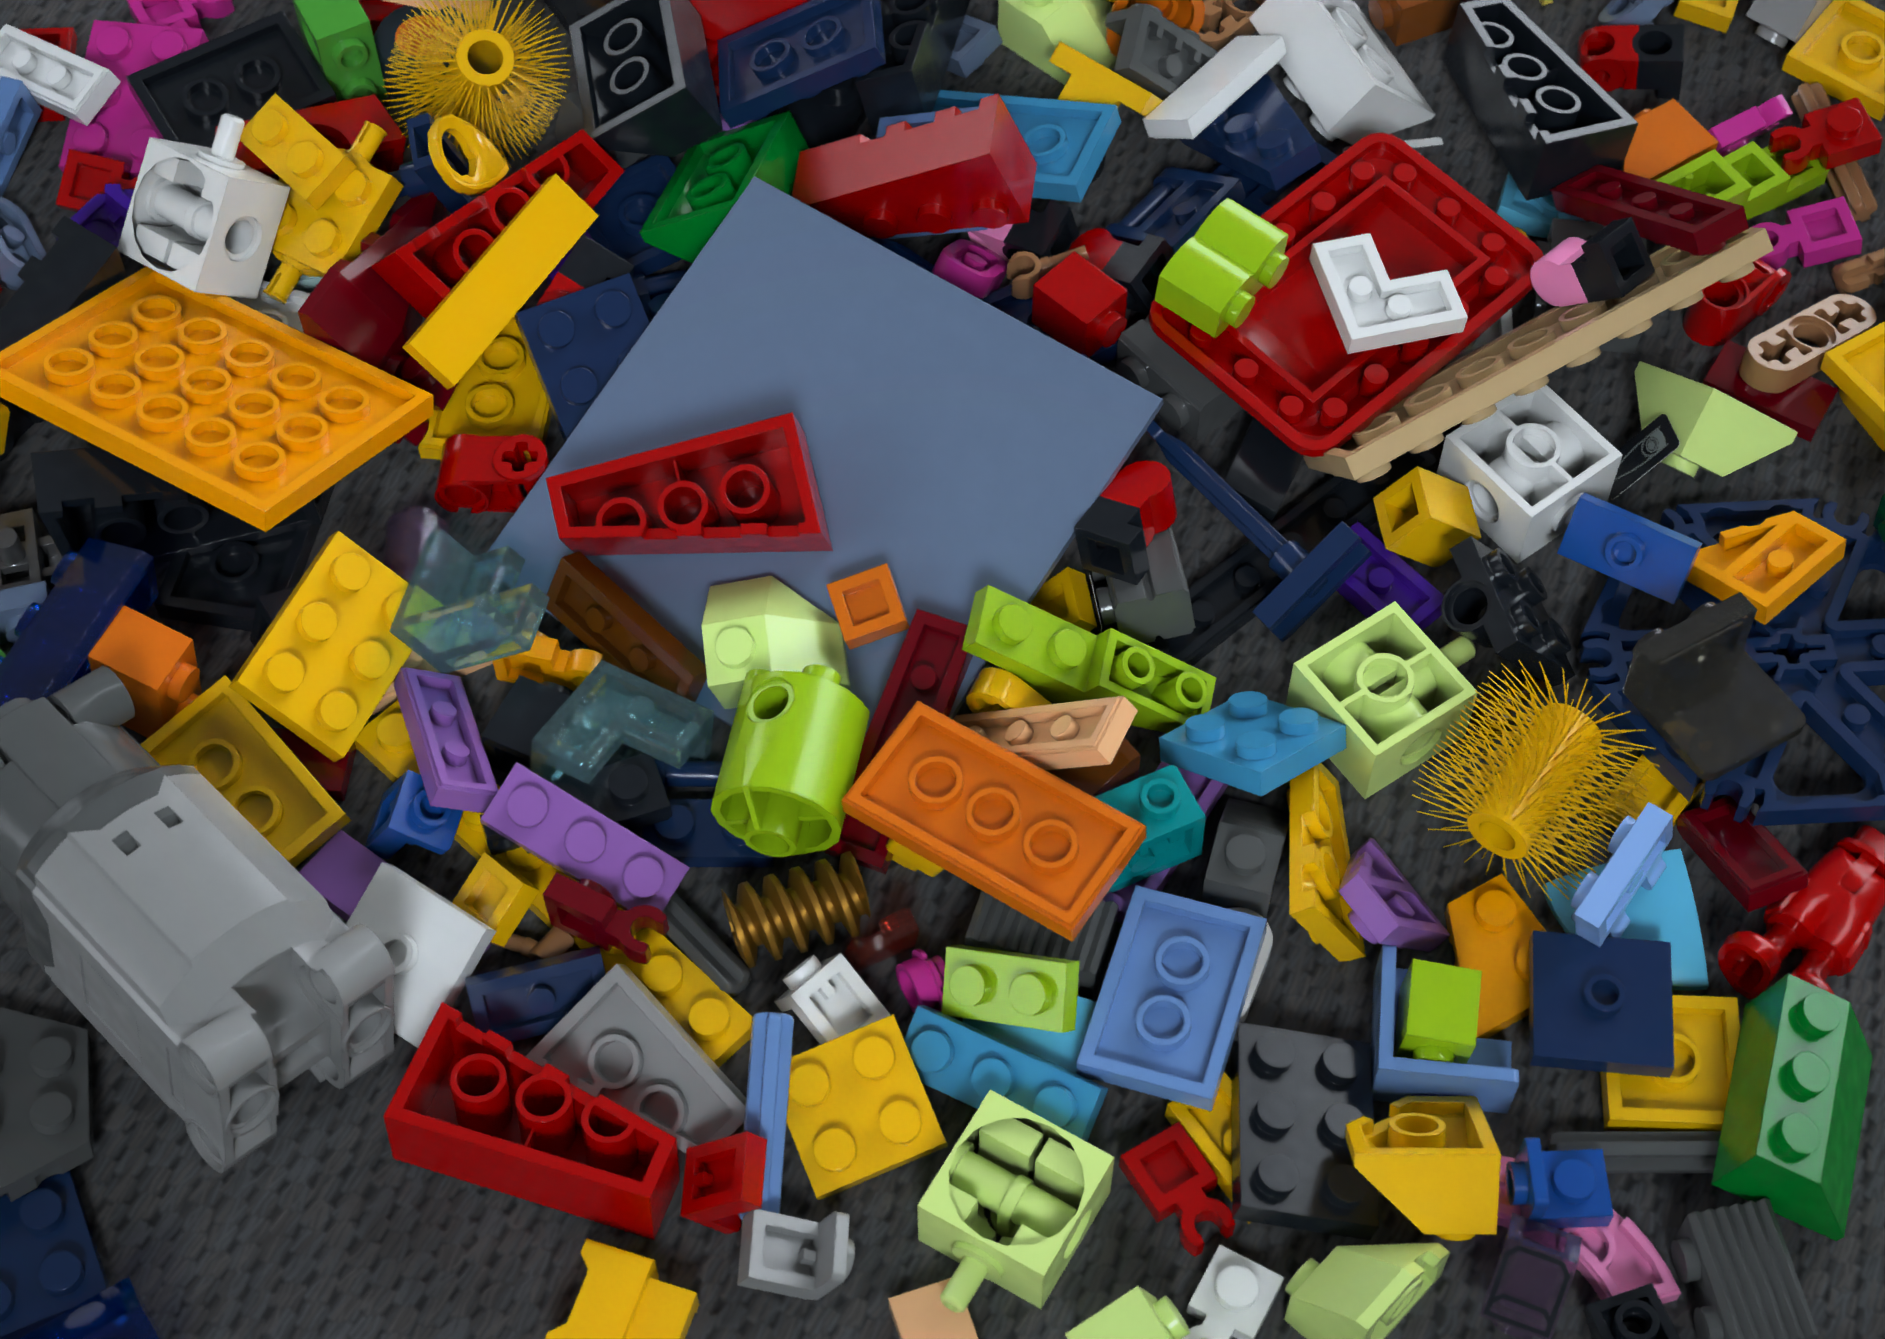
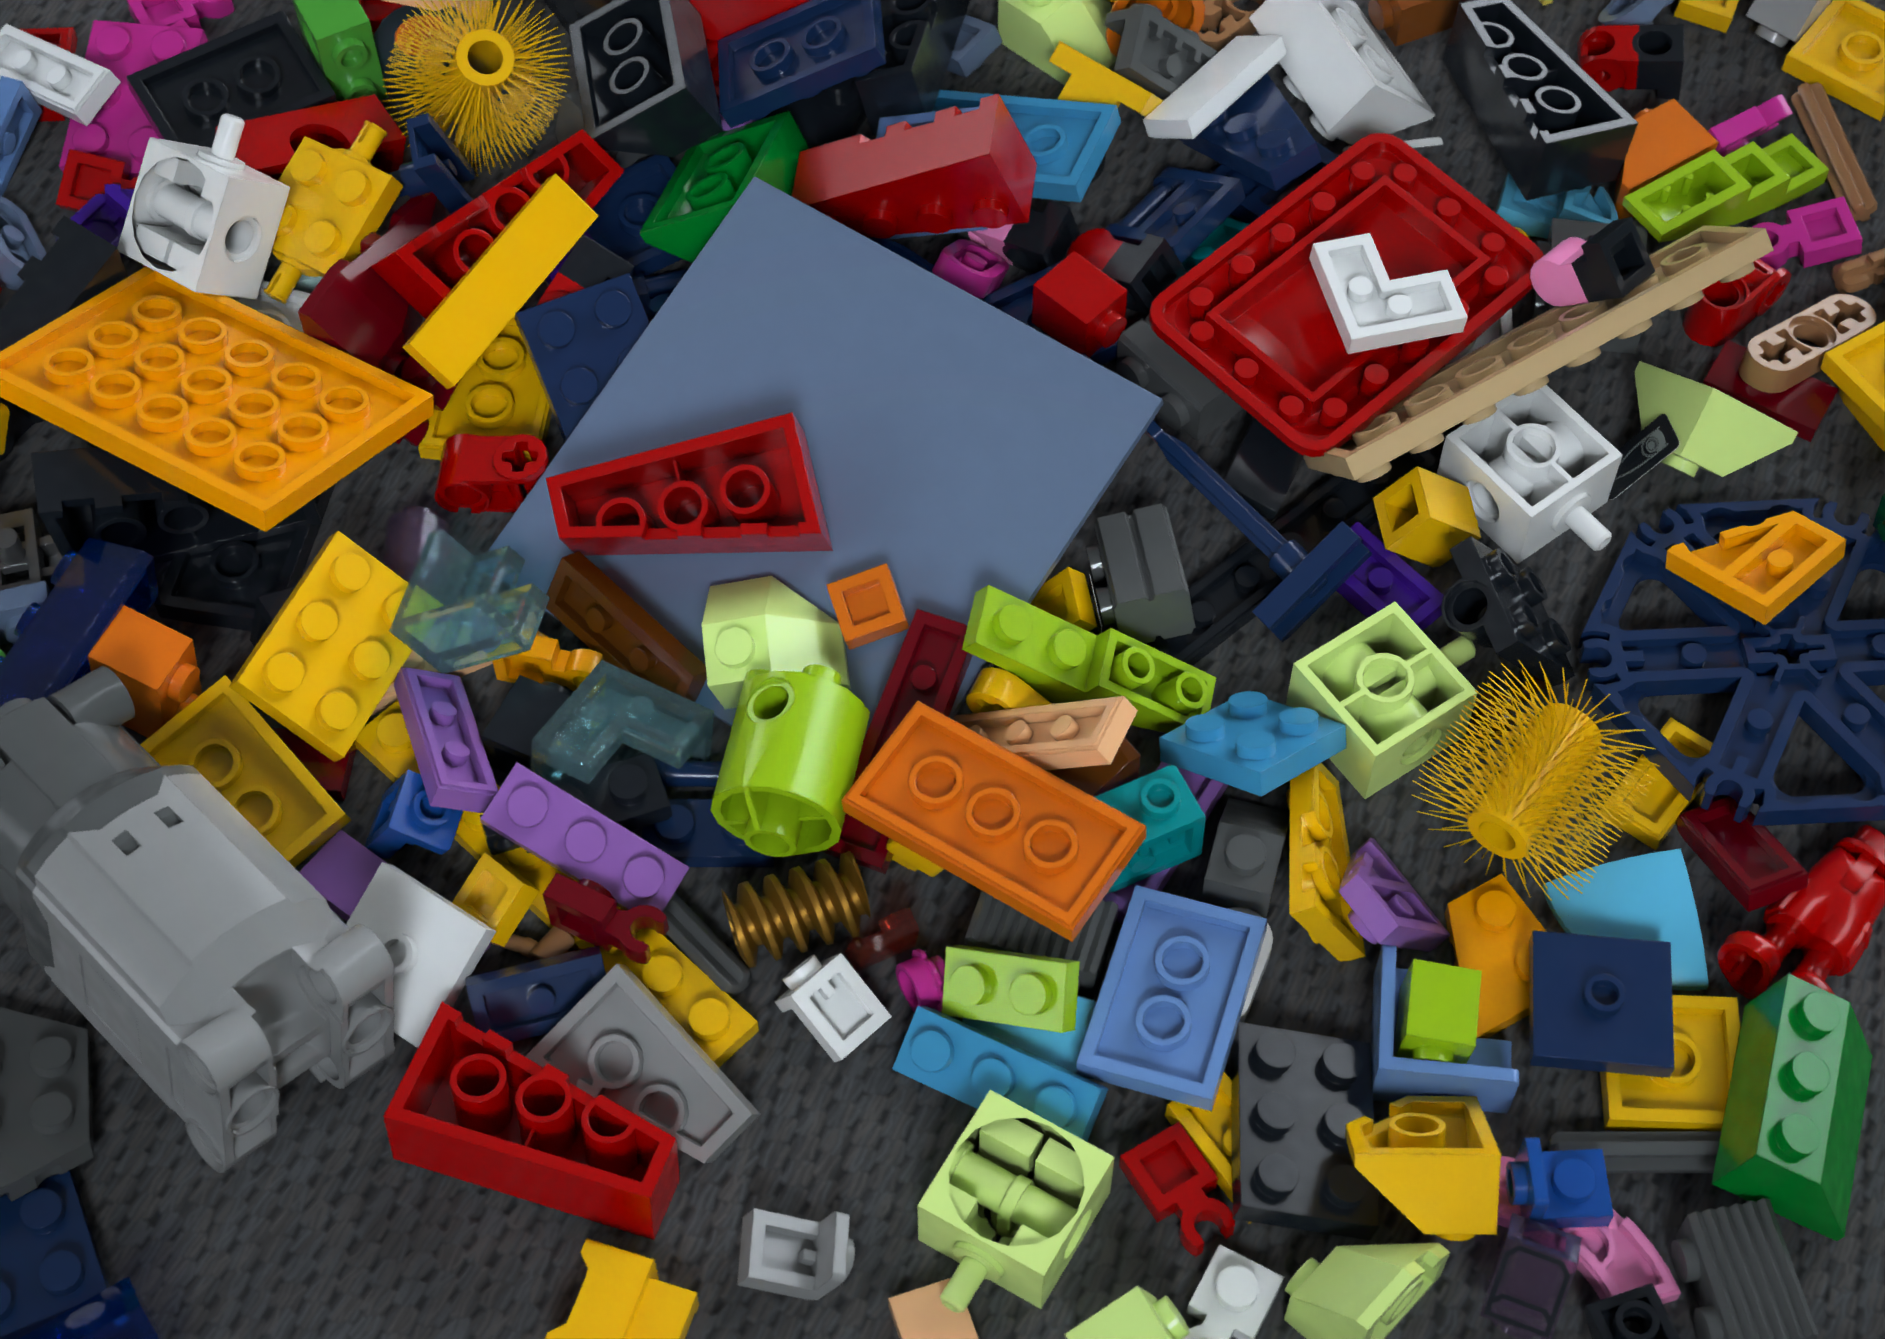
(296, 151): yellow plate -> none
(485, 161): yellow piece -> none
(724, 1181): red bracket -> none
(769, 1096): medium blue axle -> none
(859, 1108): yellow plate -> none
(1028, 269): medium nougat hand -> none
(1125, 521): leg -> none
(1222, 268): lime brick -> none
(1629, 548): blue plate -> none
(1633, 863): light blue plate -> none
(1658, 209): dark red plate -> none
(1709, 692): clear smoke bracket -> none
(1831, 134): red plate -> none

